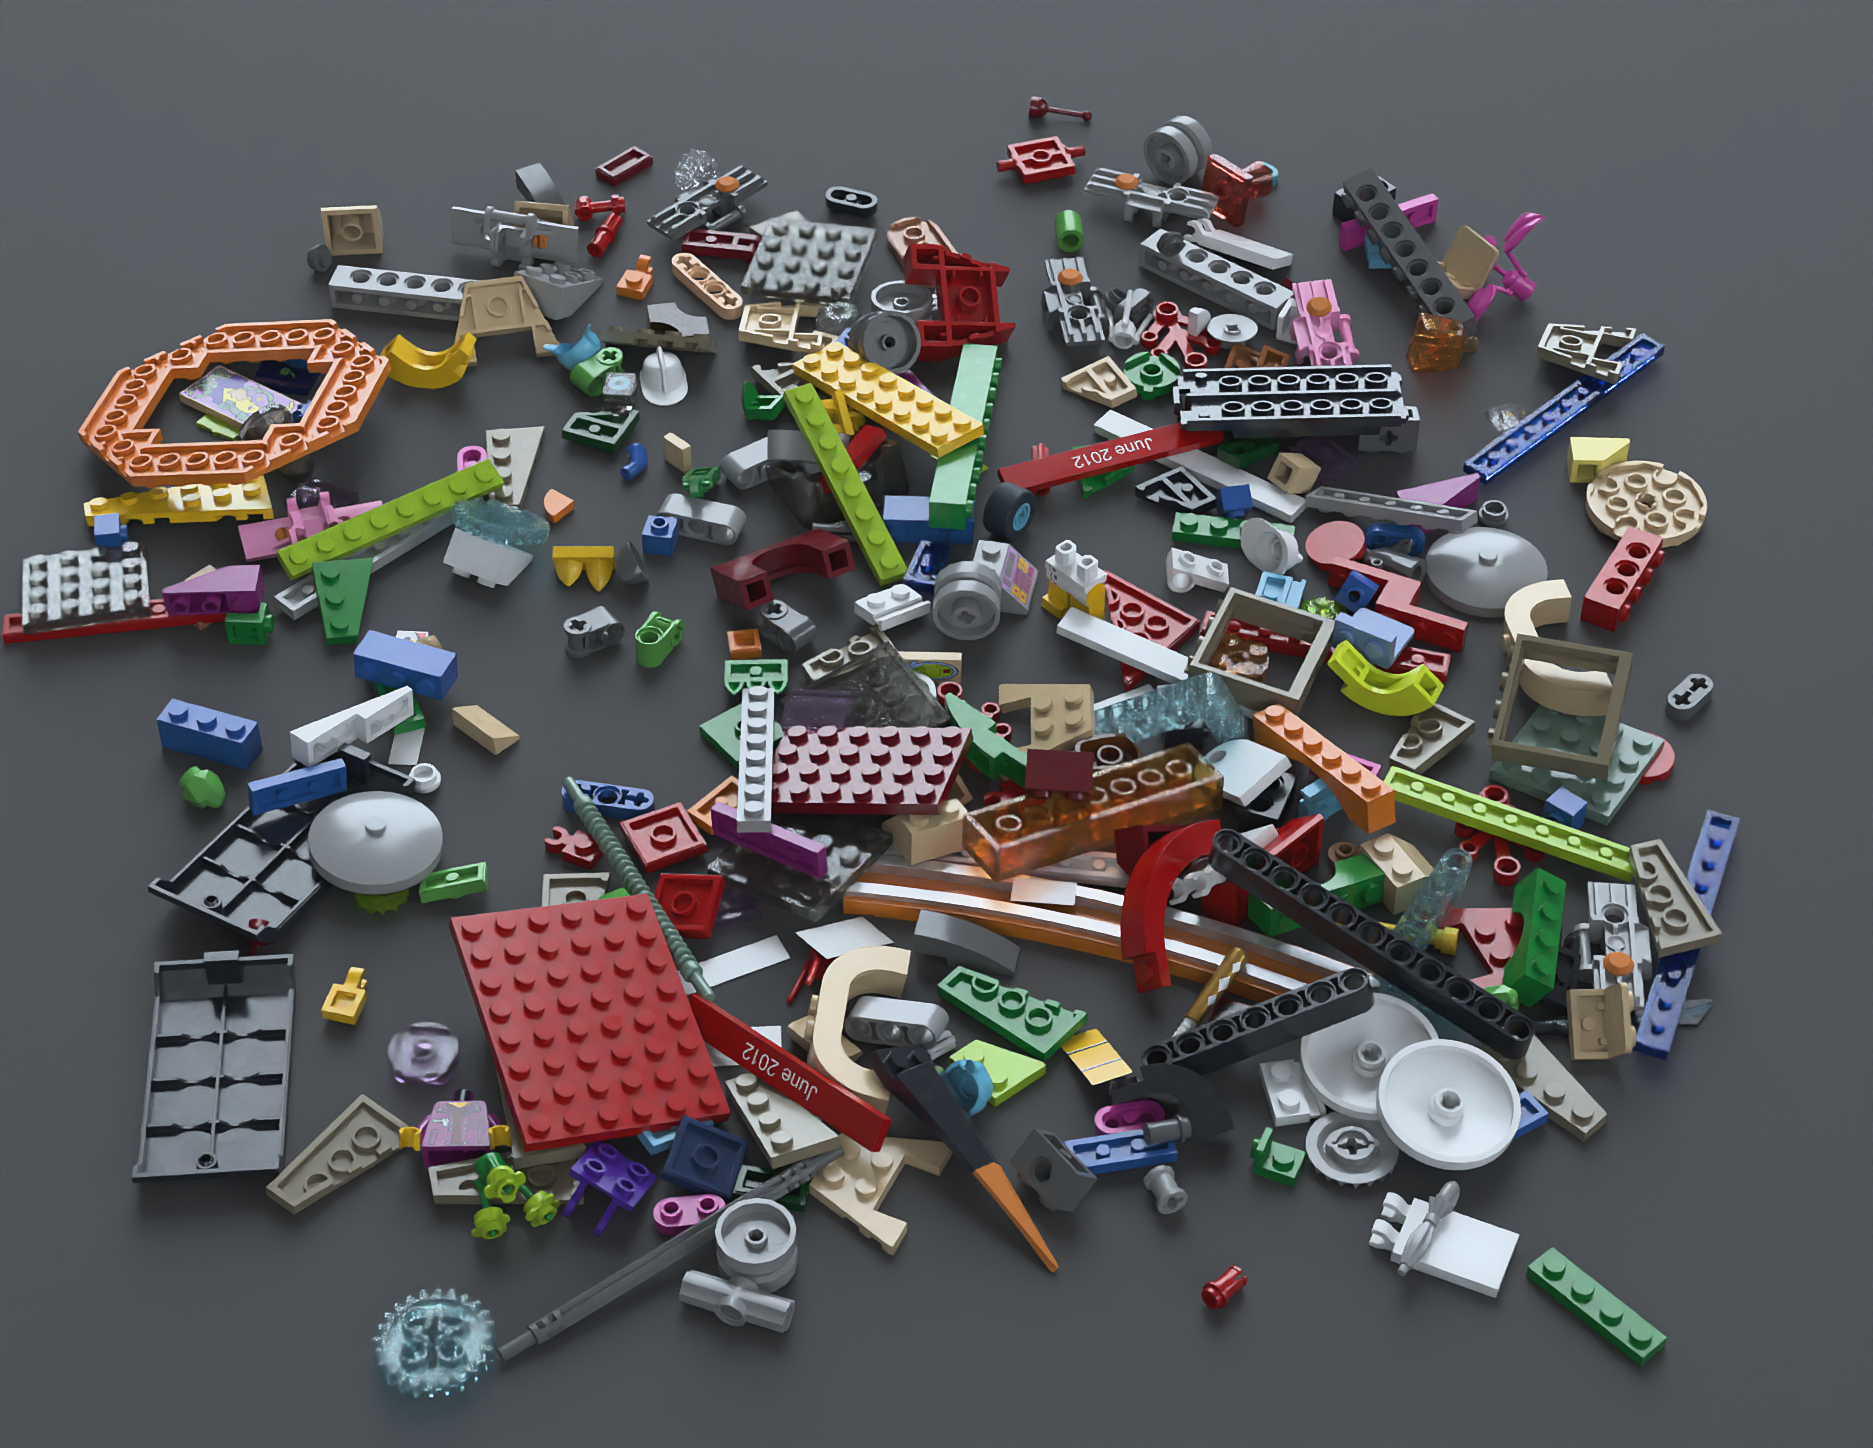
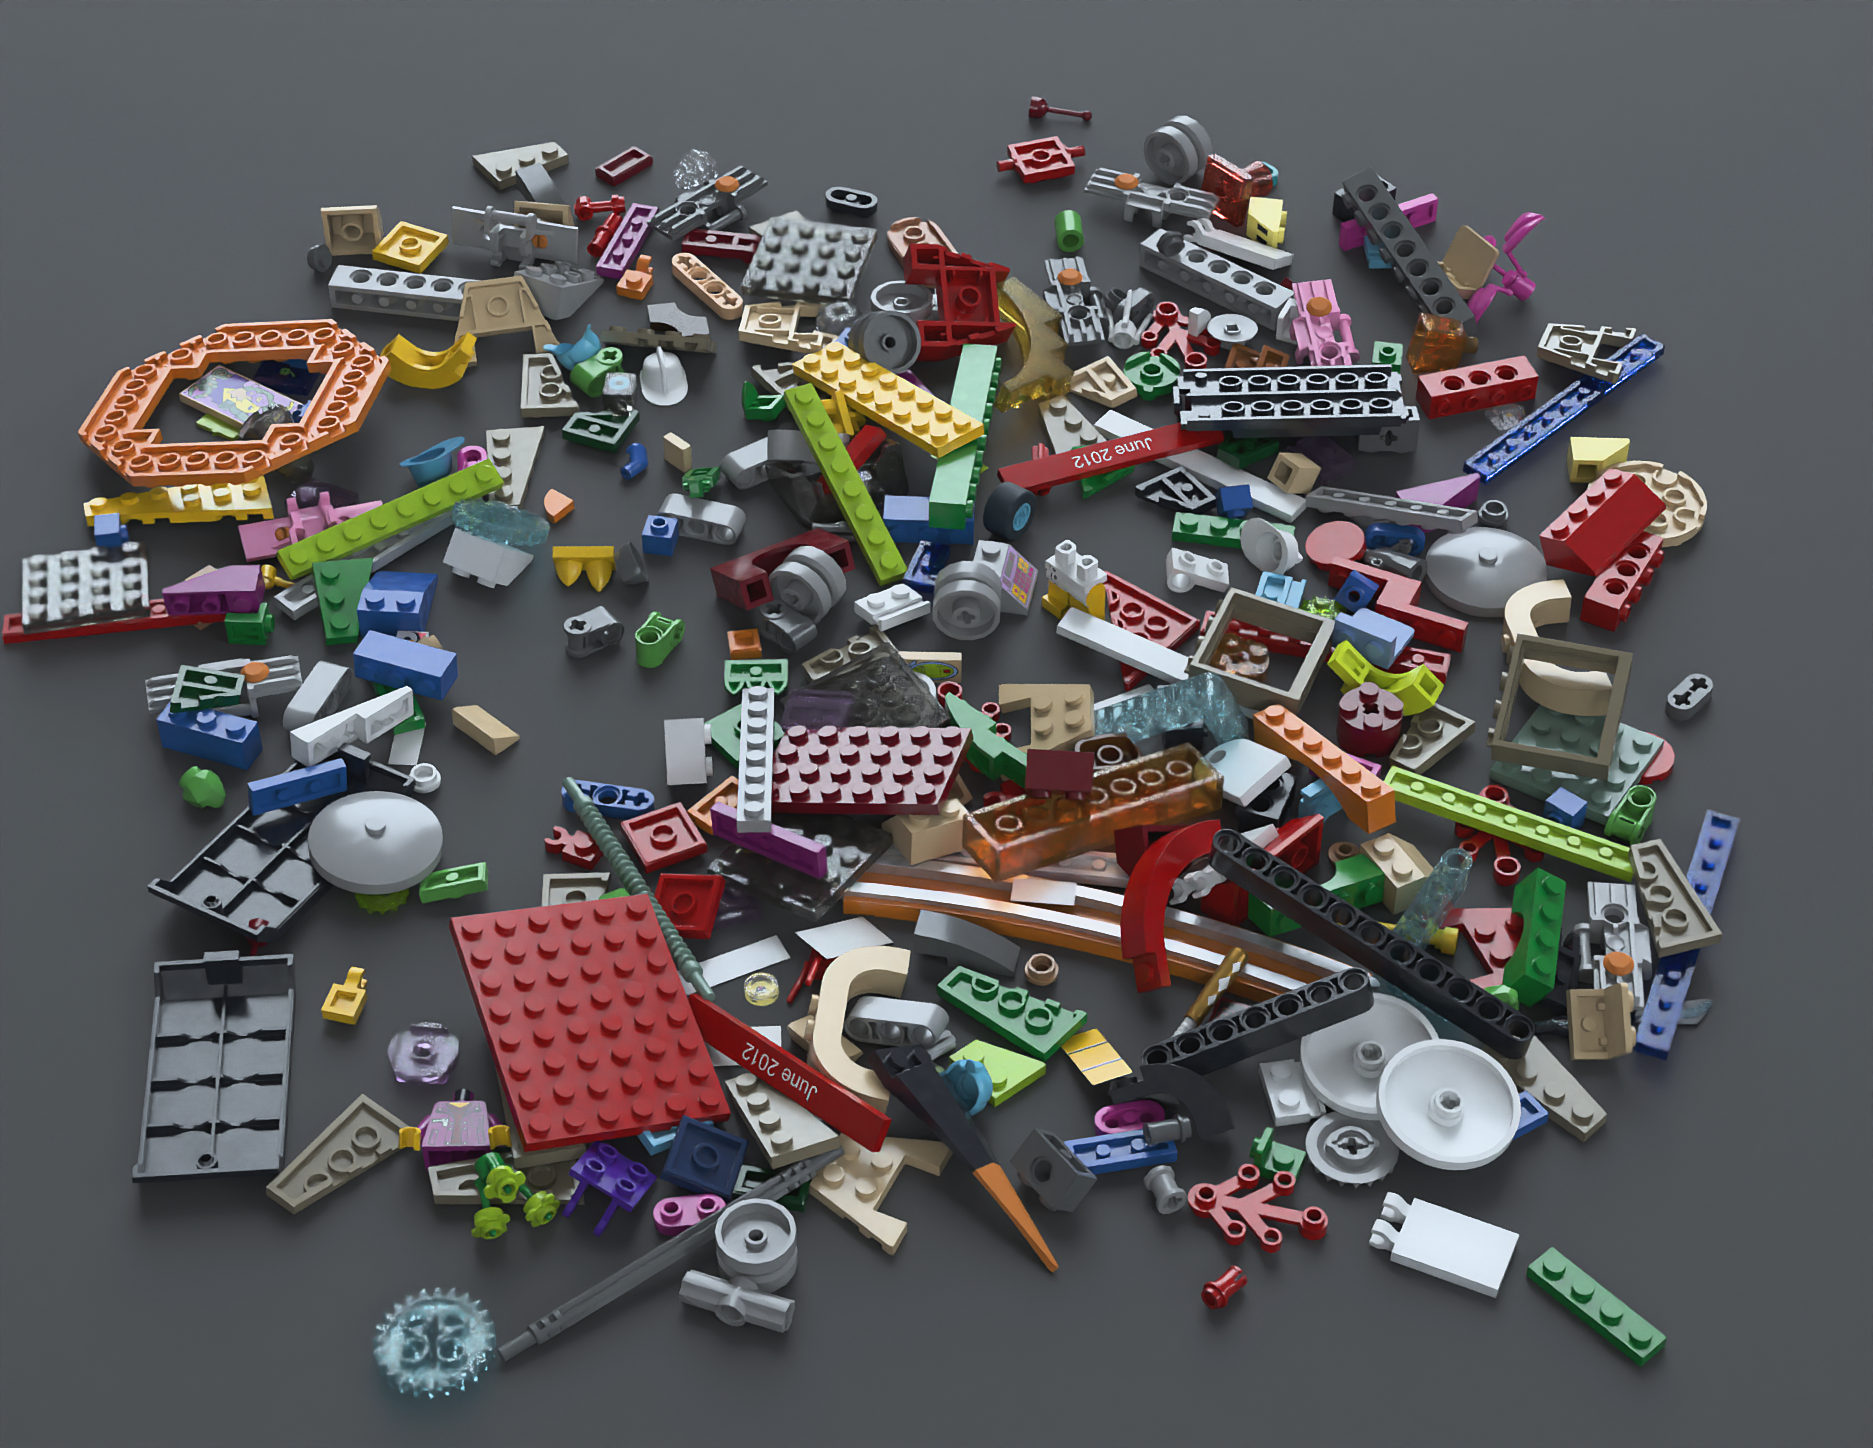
(205, 689): none -> dark green wing
(261, 679): none -> light grey piece
(270, 578): none -> yellow hand
(318, 695): none -> beam
(396, 602): none -> blue slope
(410, 247): none -> yellow plate
(433, 463): none -> dark azure piece
(501, 165): none -> wing
(544, 388): none -> dark tan wing
(626, 241): none -> plate
(686, 751): none -> white brick
(761, 989): none -> clear tile
(808, 582): none -> light grey wheel
(1040, 347): none -> clear yellow arch
(1041, 969): none -> medium nougat plate
(1066, 425): none -> wing
(1253, 1208): none -> plant
(1266, 221): none -> light yellow slope
(1369, 721): none -> dark red brick
(1388, 354): none -> brick
(1421, 1237): light grey piece -> none
(1476, 387): none -> red brick
(1600, 523): none -> red slope
(1632, 815): none -> bright green piece

